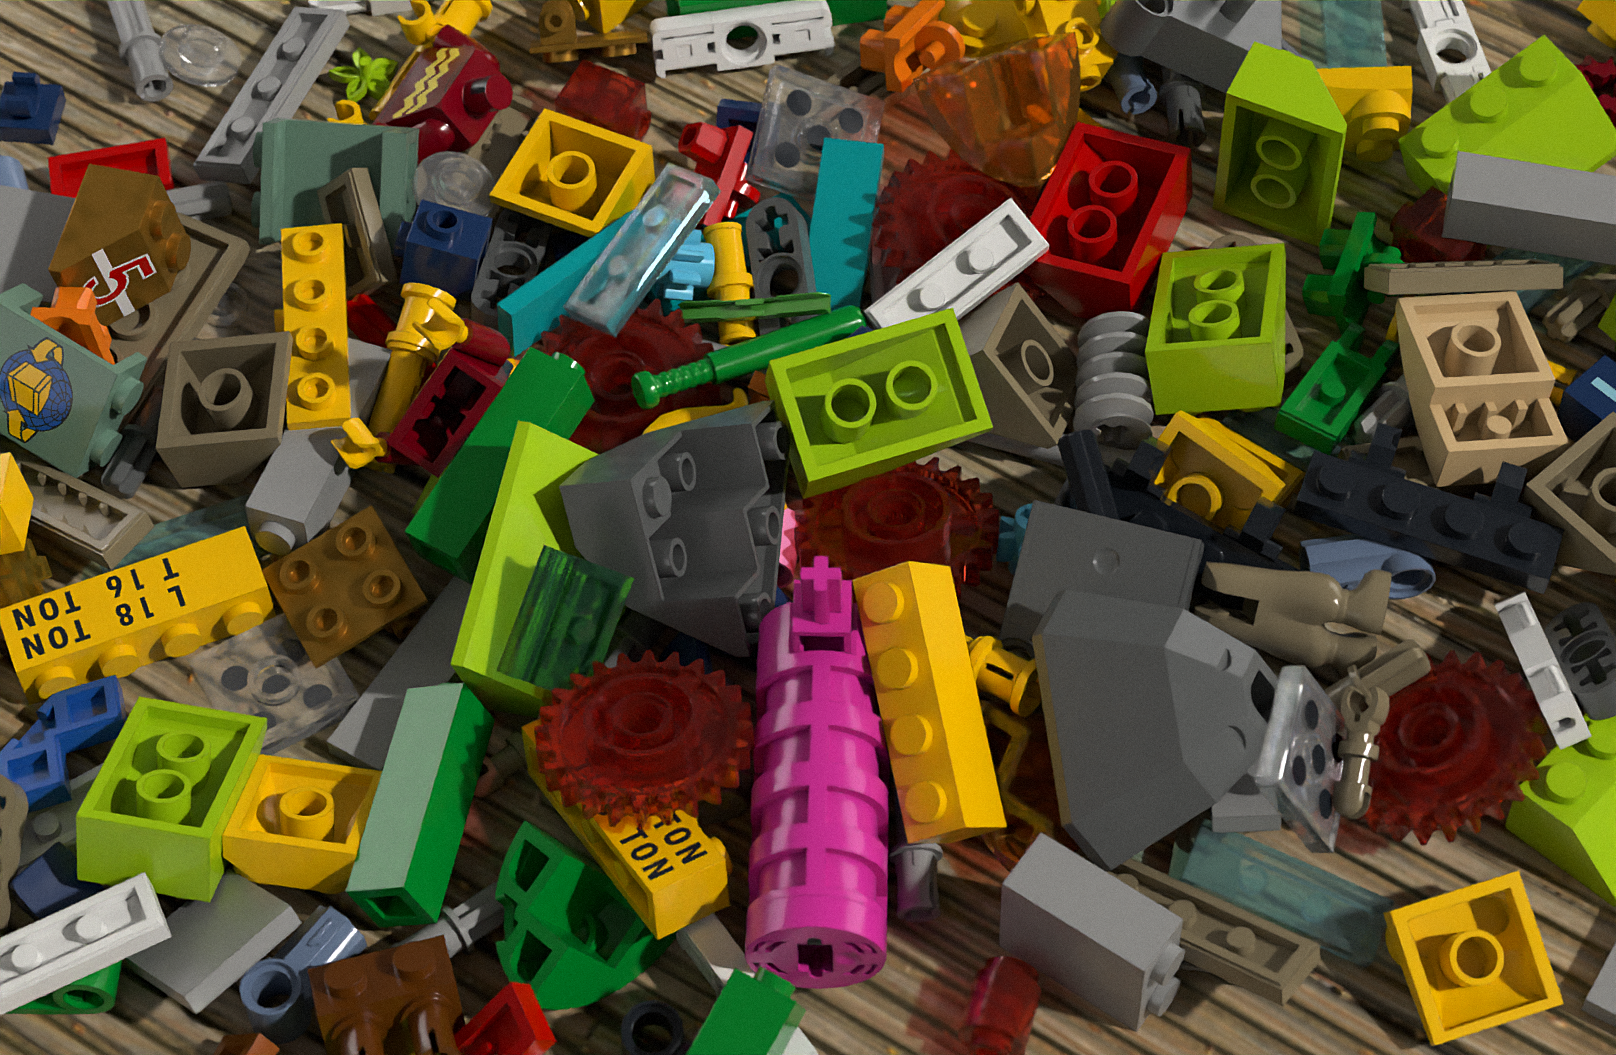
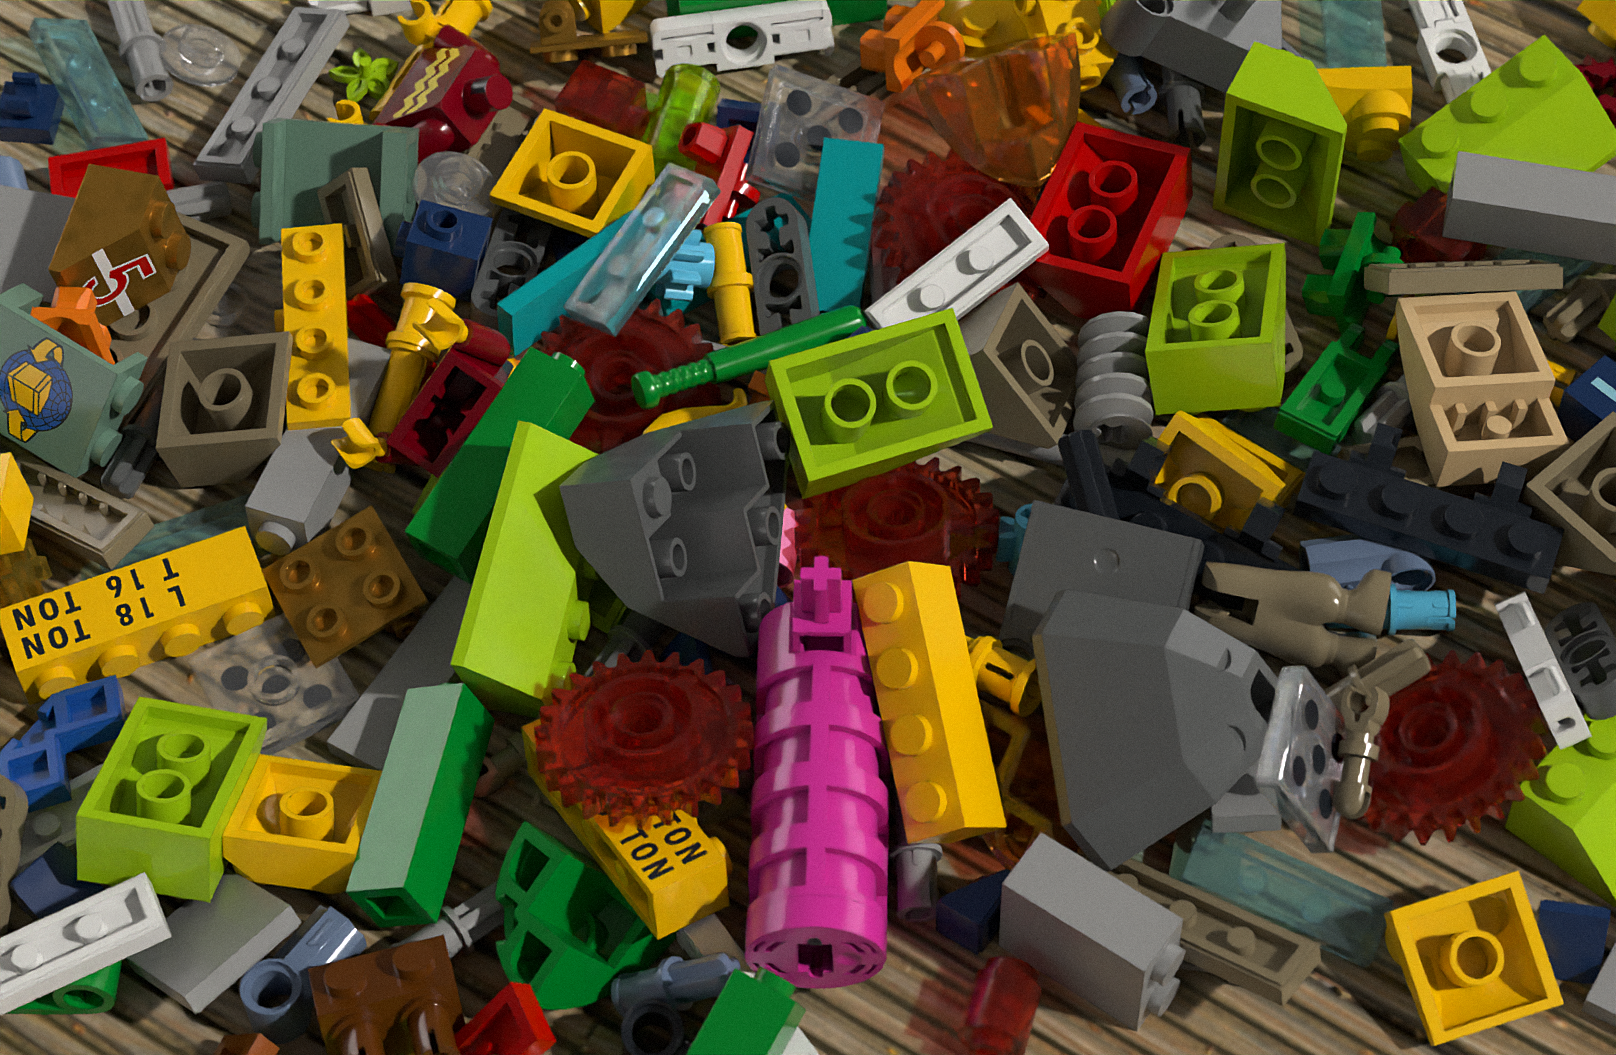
(86, 82): none -> clear light blue tile
(564, 620): clear green plate -> none
(674, 982): none -> sand blue axle
(685, 97): none -> clear neon green pin
(758, 308): bright green piece -> none
(972, 912): none -> dark blue slope
(1416, 611): none -> medium azure axle
(1573, 938): none -> dark blue slope

